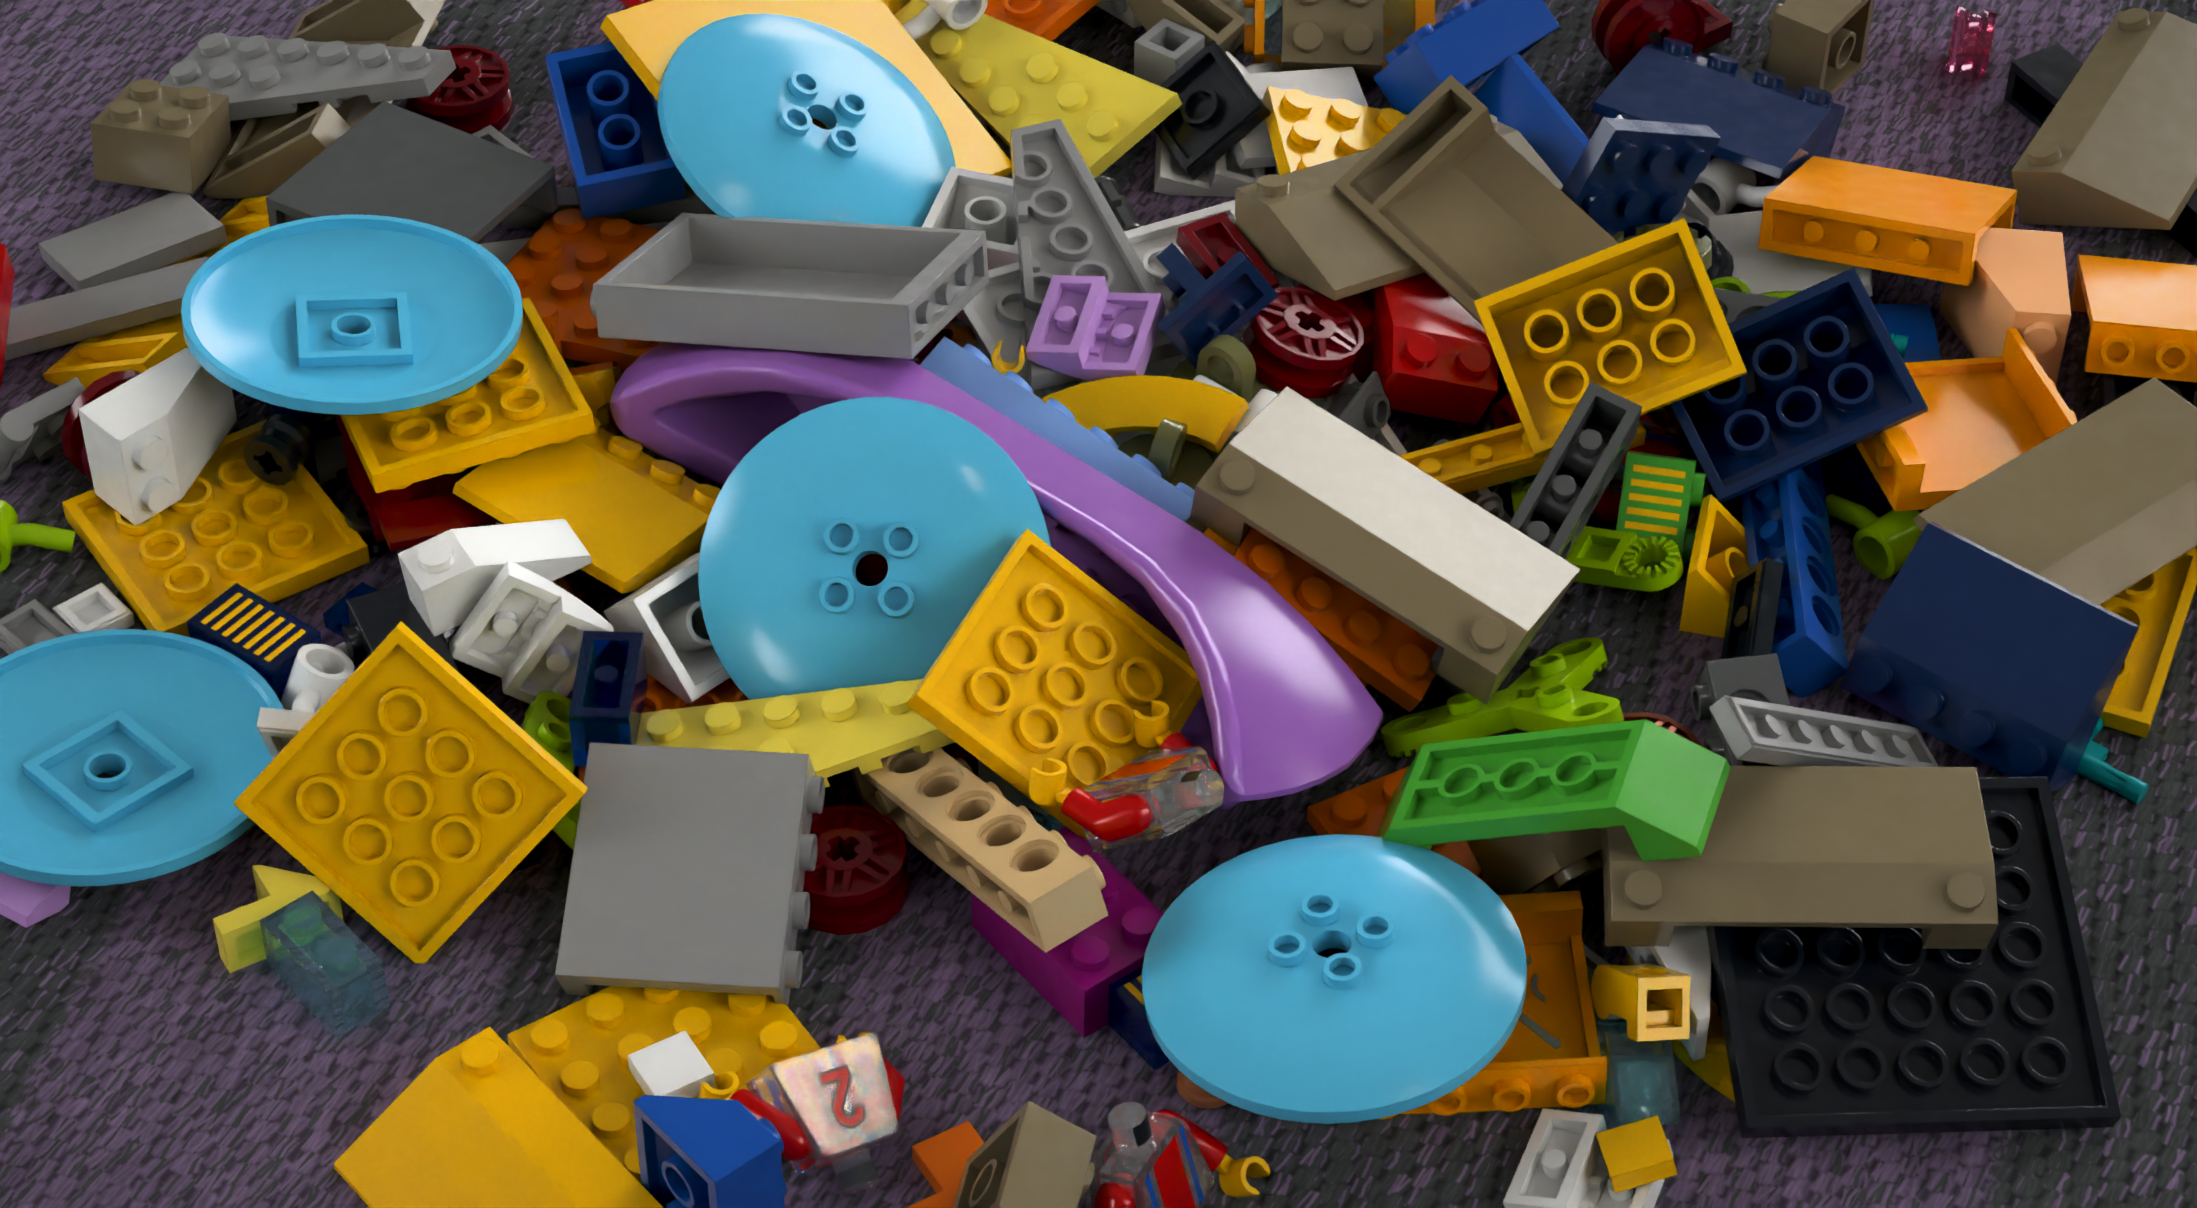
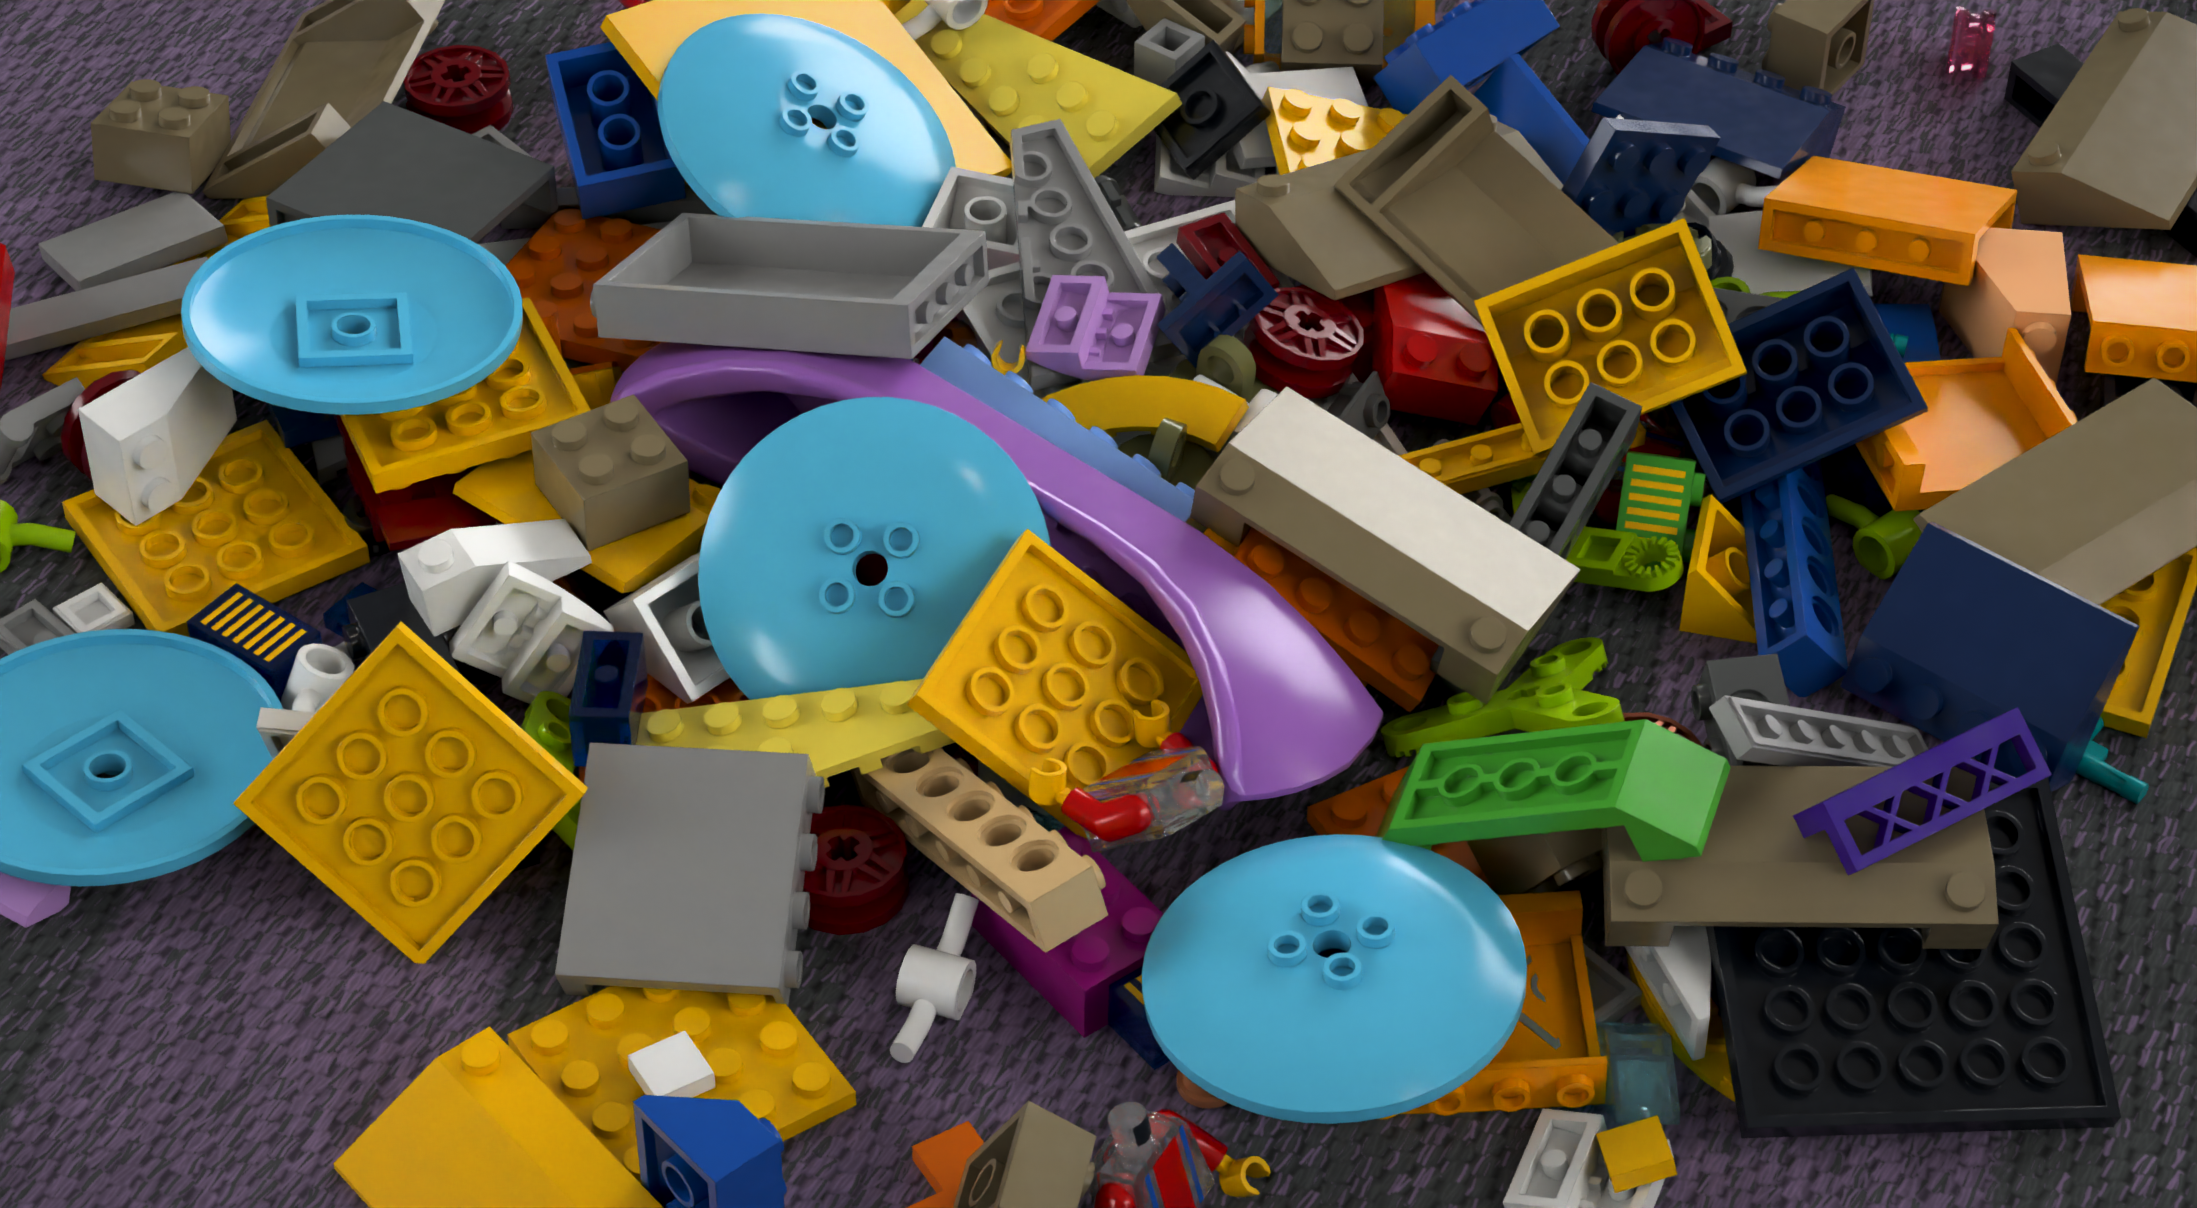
(240, 931): light yellow slope -> none
(276, 74): light grey wing -> none
(279, 449): black wheel -> none
(325, 964): clear light blue brick -> none
(611, 472): none -> dark tan brick
(826, 1107): clear torso -> none
(935, 980): none -> white piece
(1645, 995): yellow leg -> none
(1753, 610): black tile -> none
(1909, 776): none -> dark purple fence

